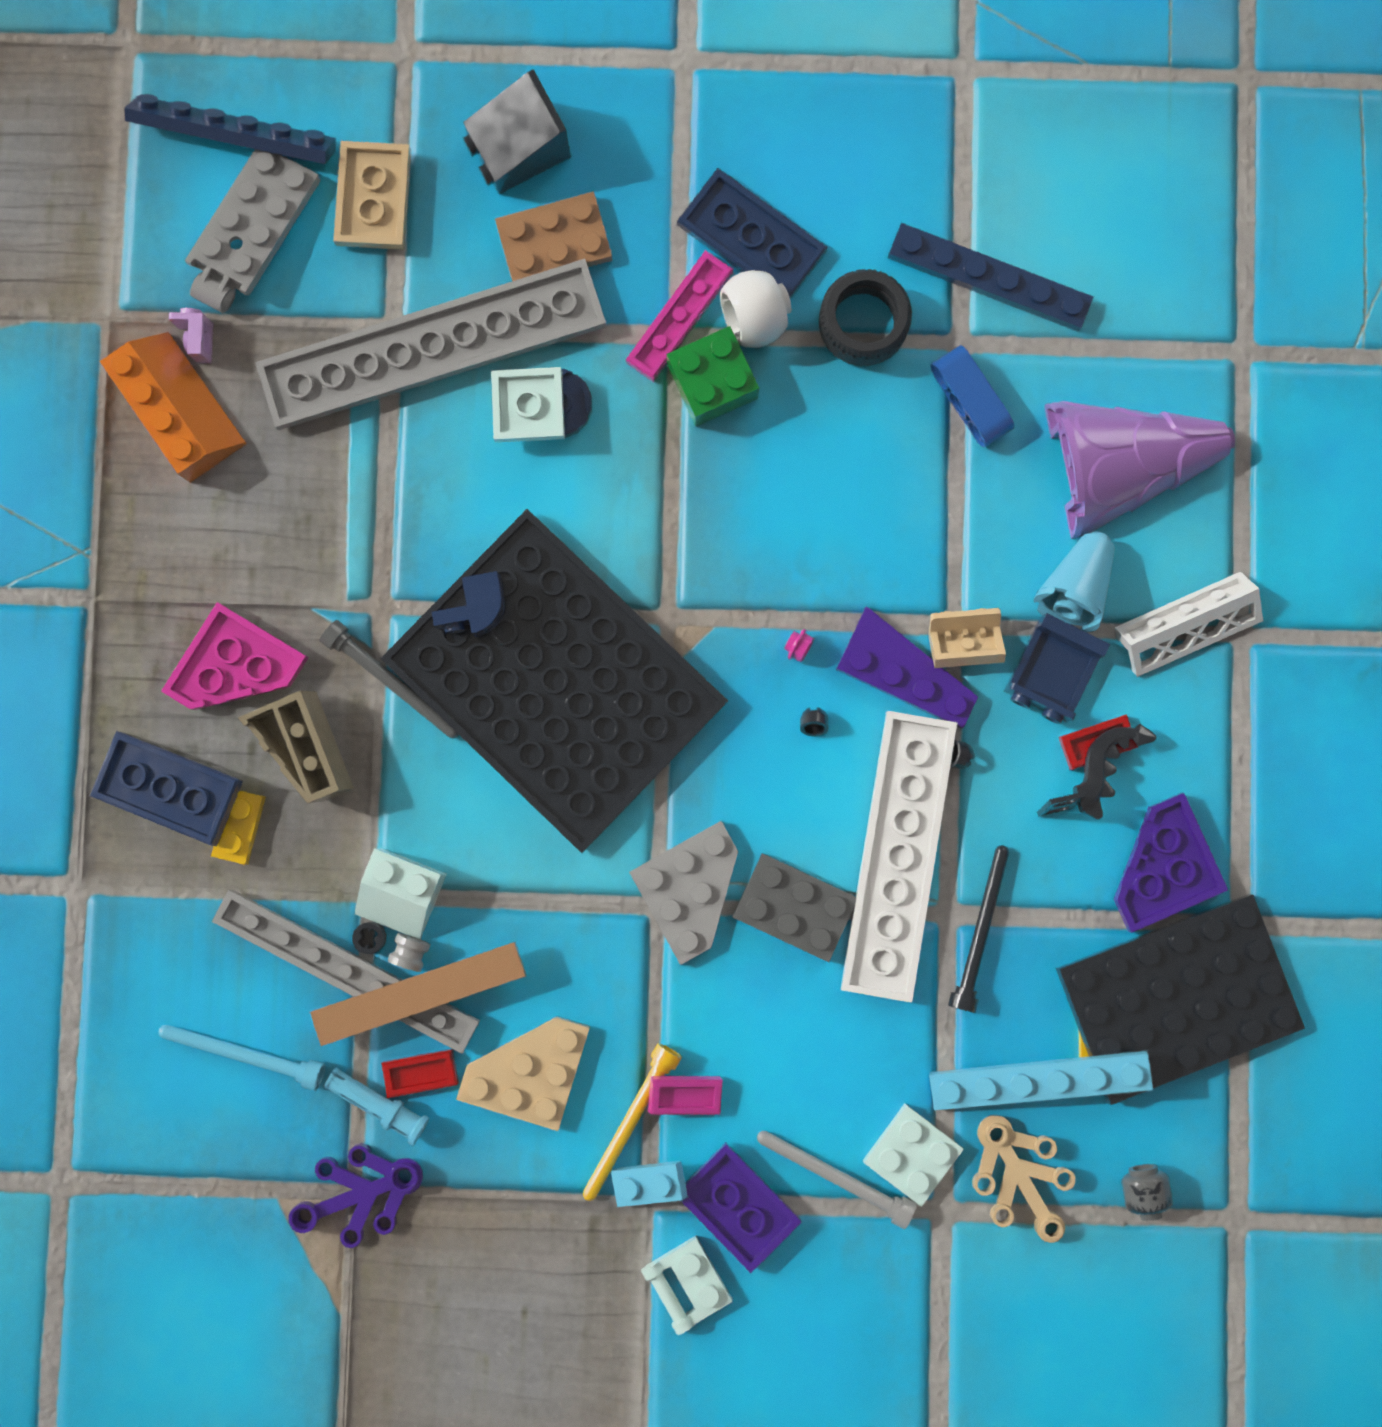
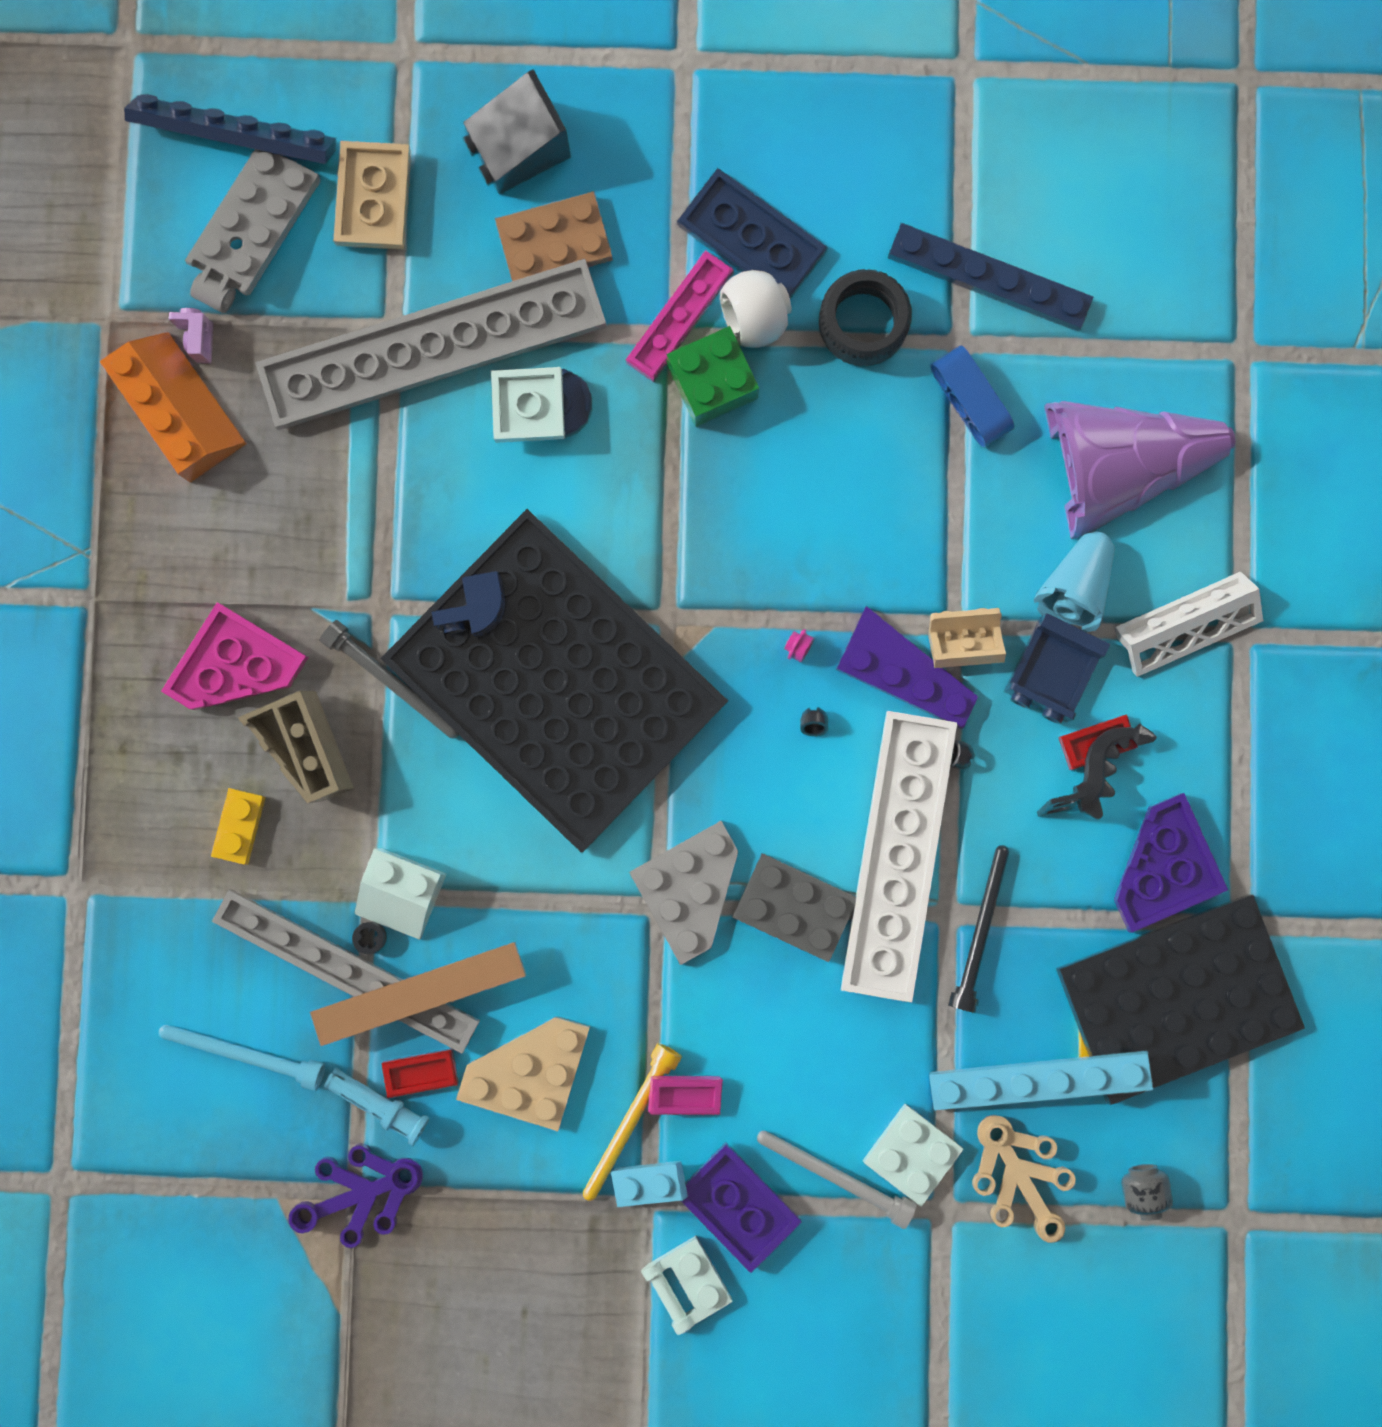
(166, 788): dark blue tile -> none
(409, 952): light grey wheel -> none

